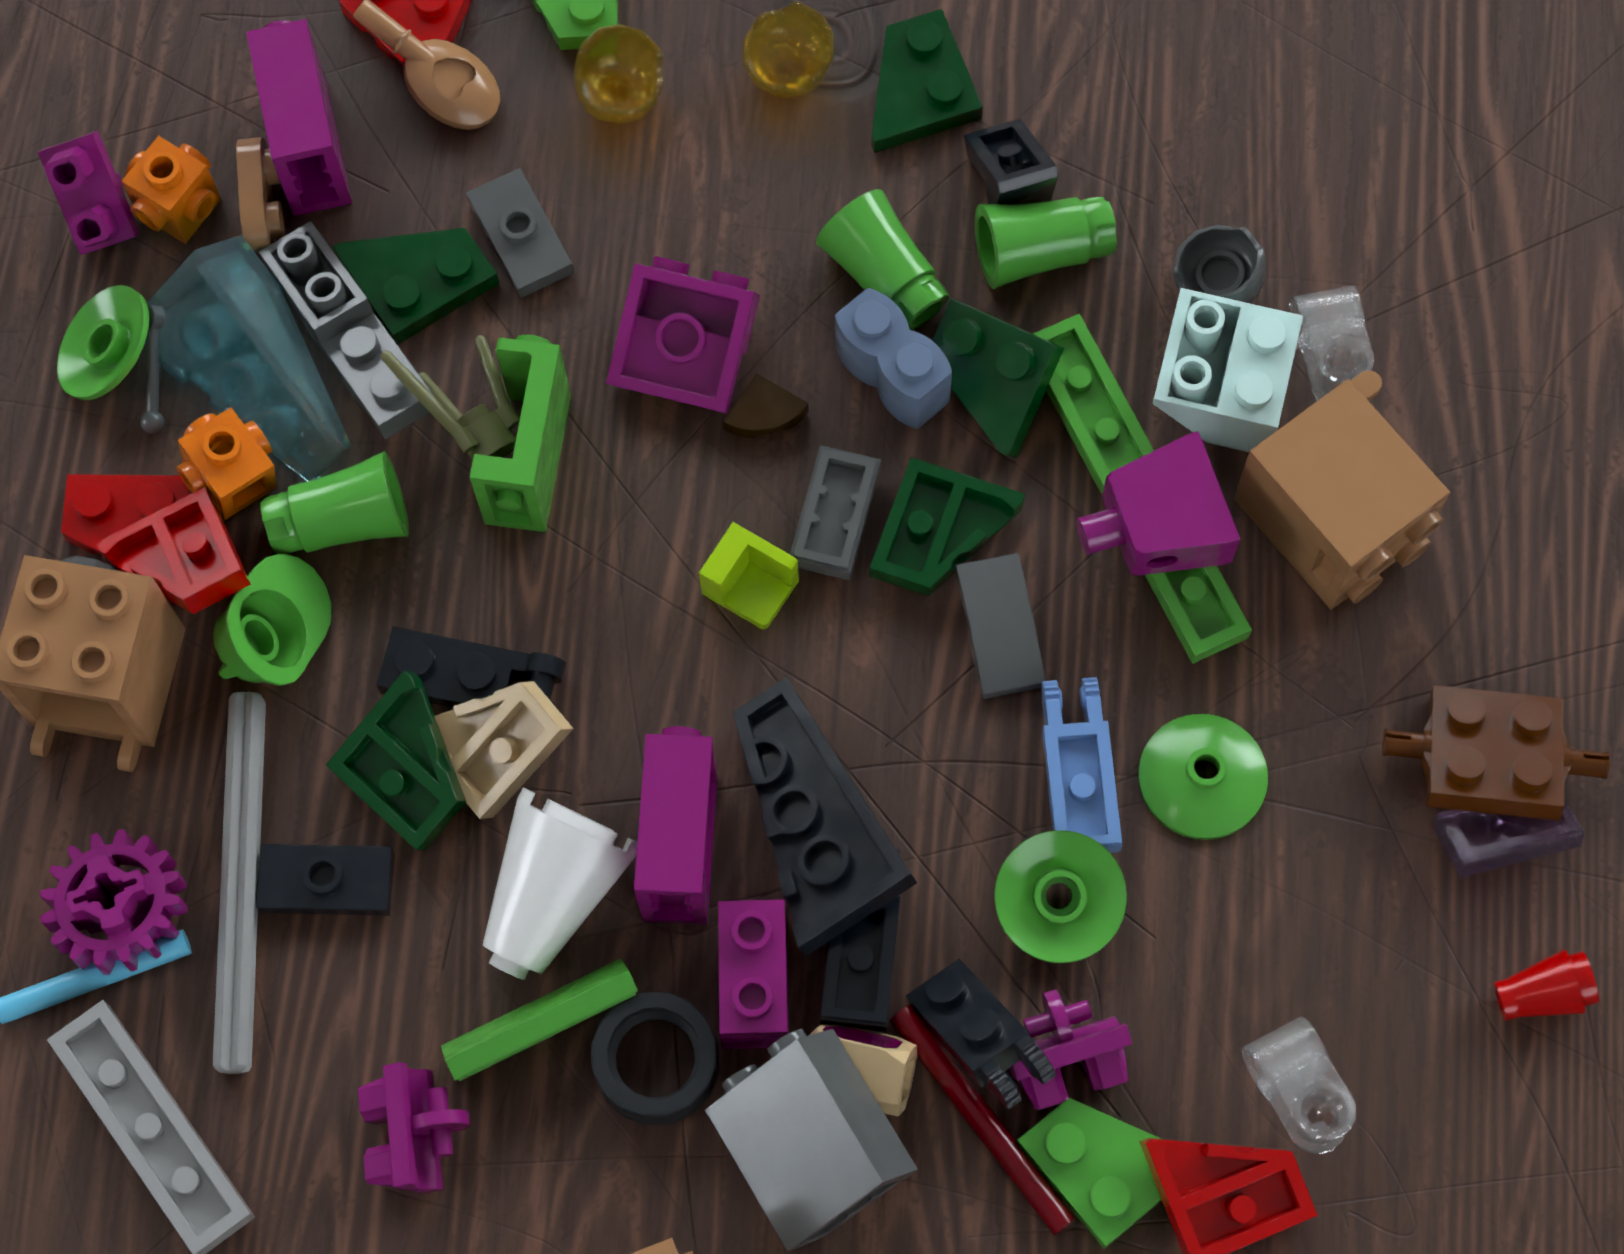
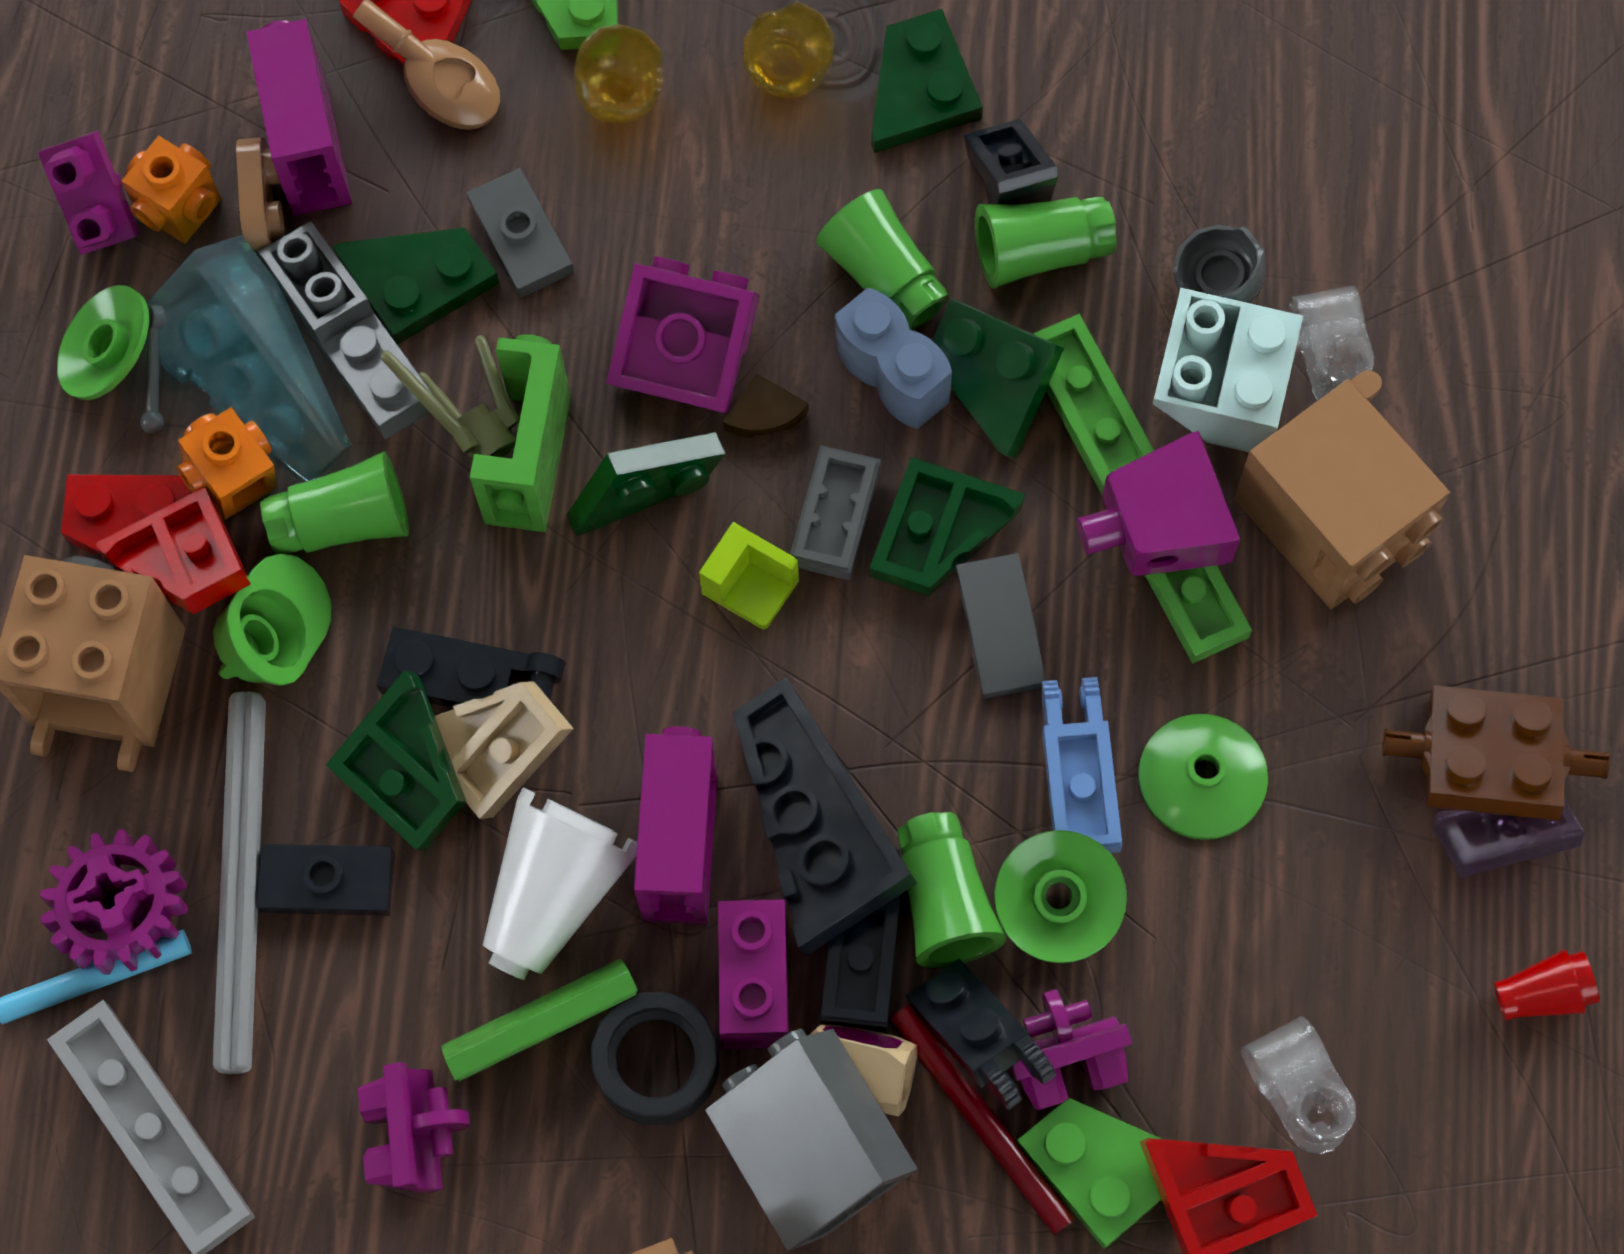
(642, 478): none -> dark green wing
(949, 899): none -> bright green plant

